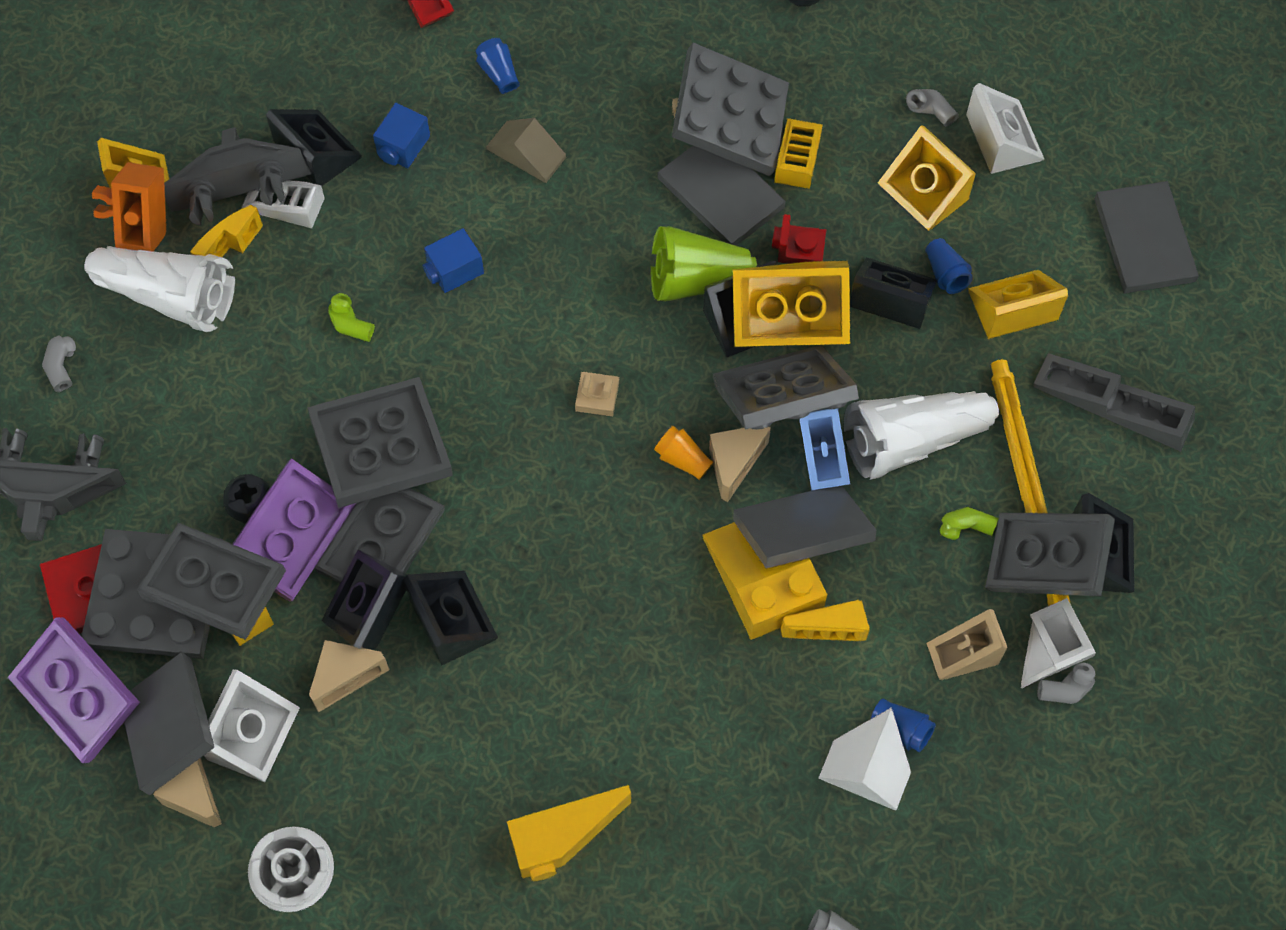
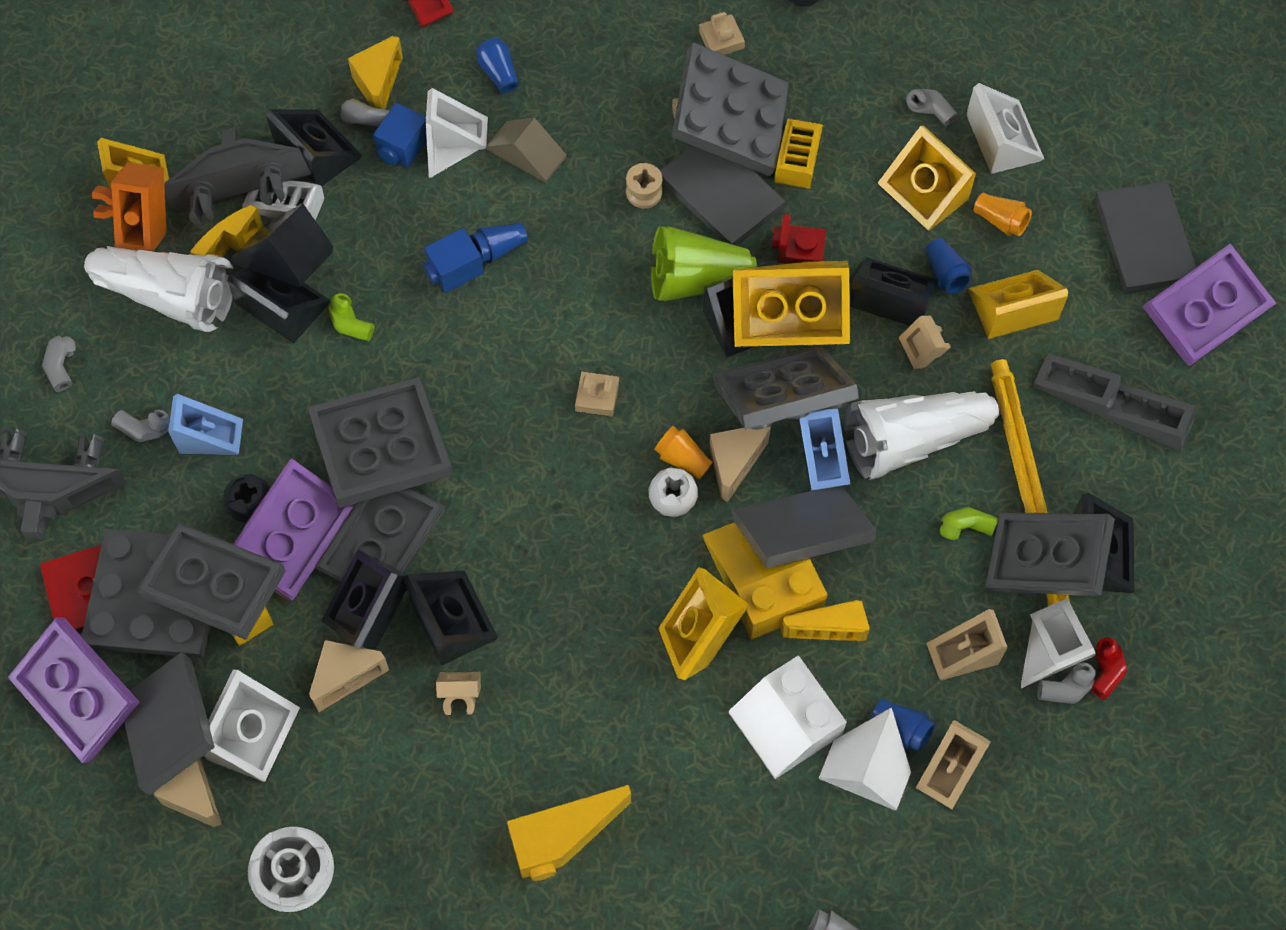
(142, 430): none -> light grey arm
(203, 429): none -> light blue slope
(277, 303): none -> black slope
(286, 247): none -> black slope
(357, 112): none -> light grey arm
(376, 70): none -> yellow slope
(451, 131): none -> white slope
(458, 686): none -> tan tile
(498, 240): none -> blue cone
(646, 194): none -> tan wheel
(675, 479): none -> white piece
(700, 623): none -> yellow slope
(722, 34): none -> tan tile
(788, 717): none -> white slope
(923, 342): none -> tan tile
(953, 764): none -> tan slope
(1005, 214): none -> light orange cone
(1111, 665): none -> red arm
(1209, 305): none -> medium lavender tile

